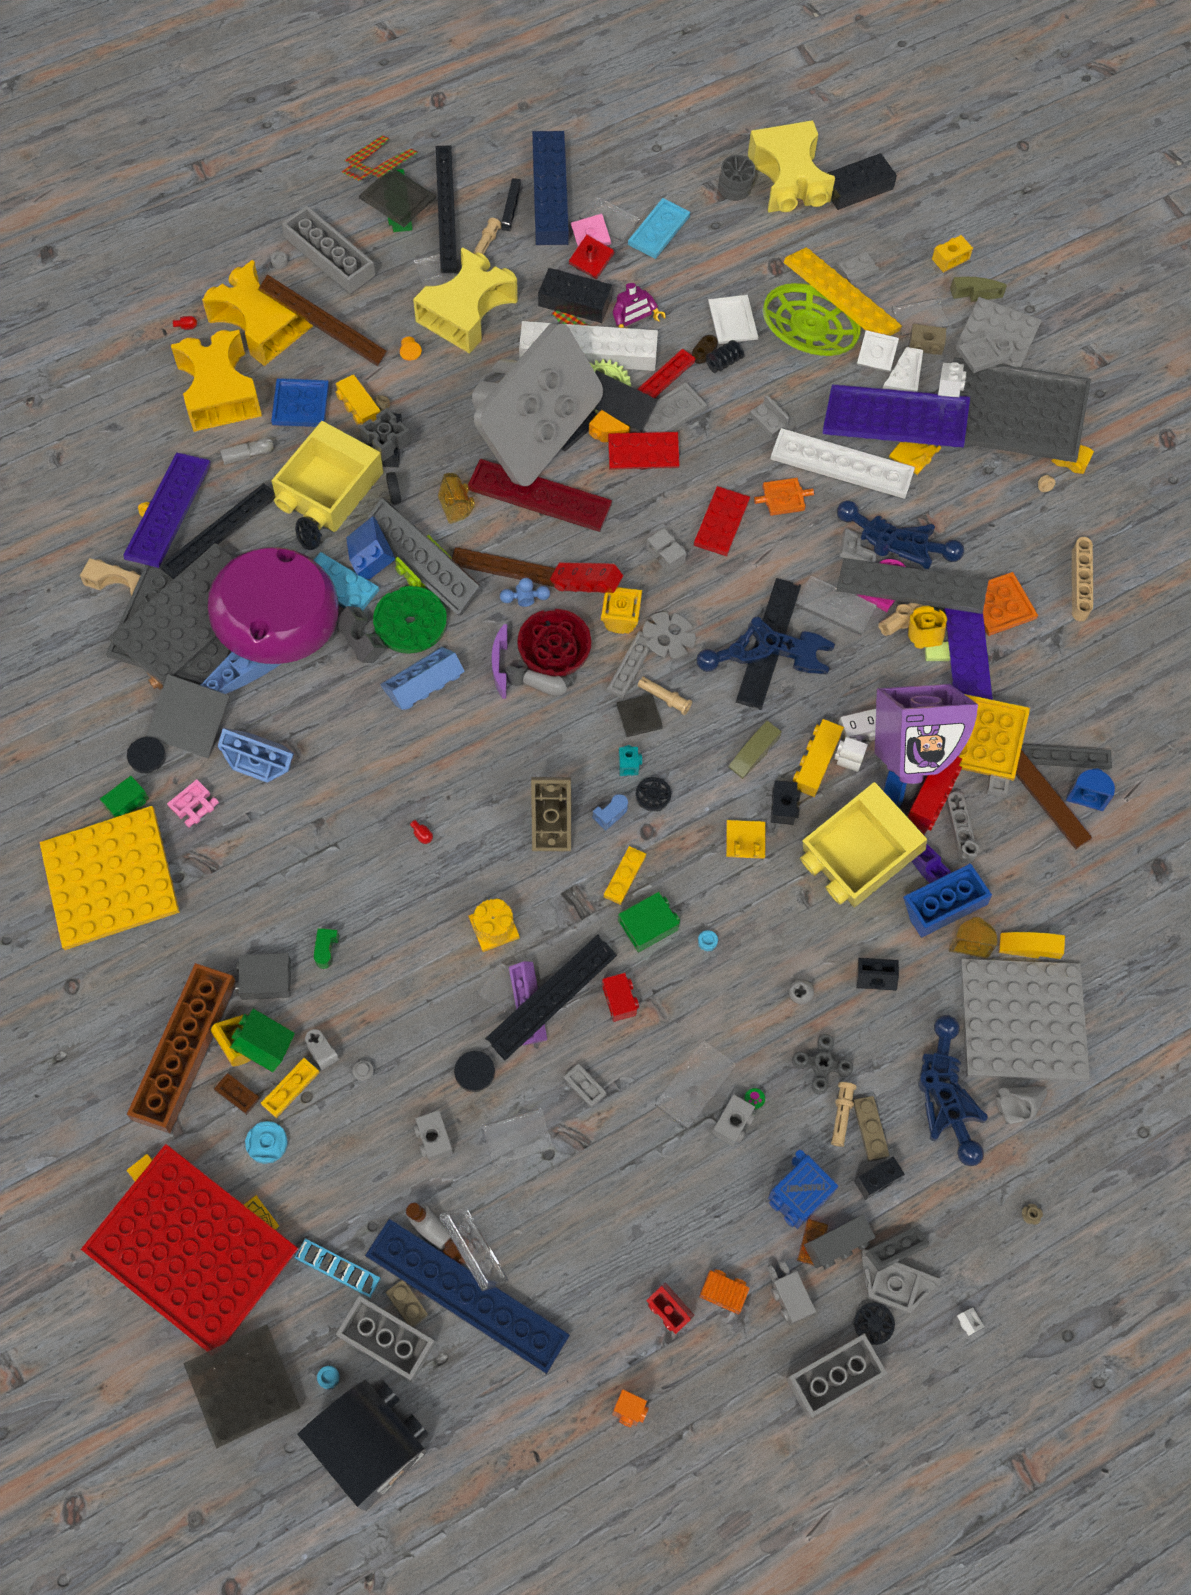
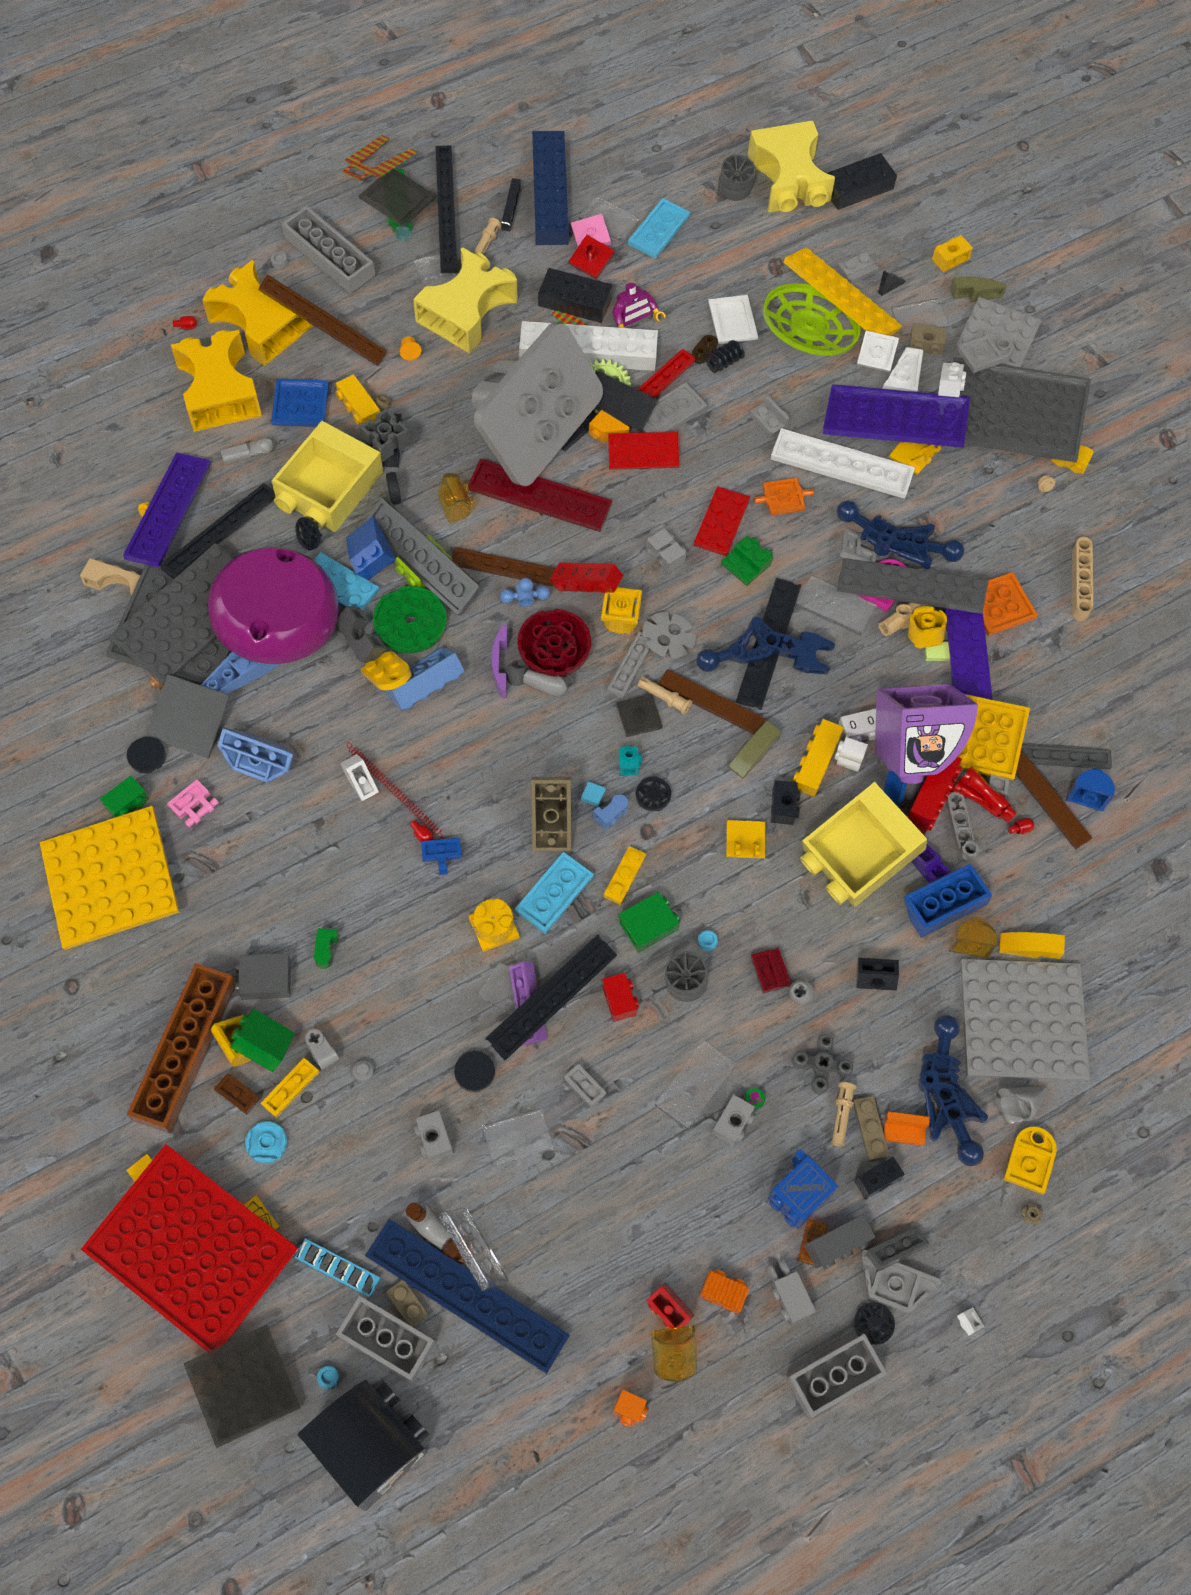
(359, 777): none -> white slope
(387, 671): none -> yellow plate
(395, 788): none -> red piece
(403, 233): none -> clear light blue plate
(441, 851): none -> blue plate
(554, 893): none -> medium azure plate
(593, 794): none -> medium azure tile
(674, 1353): none -> clear yellow brick
(686, 976): none -> dark grey wheel
(712, 702): none -> reddish brown tile
(747, 560): none -> green plate
(770, 970): none -> dark red plate
(889, 282): none -> black tile
(905, 1128): none -> orange panel
(978, 790): none -> red piece
(1021, 826): none -> red cylinder
(1031, 1162): none -> yellow plate

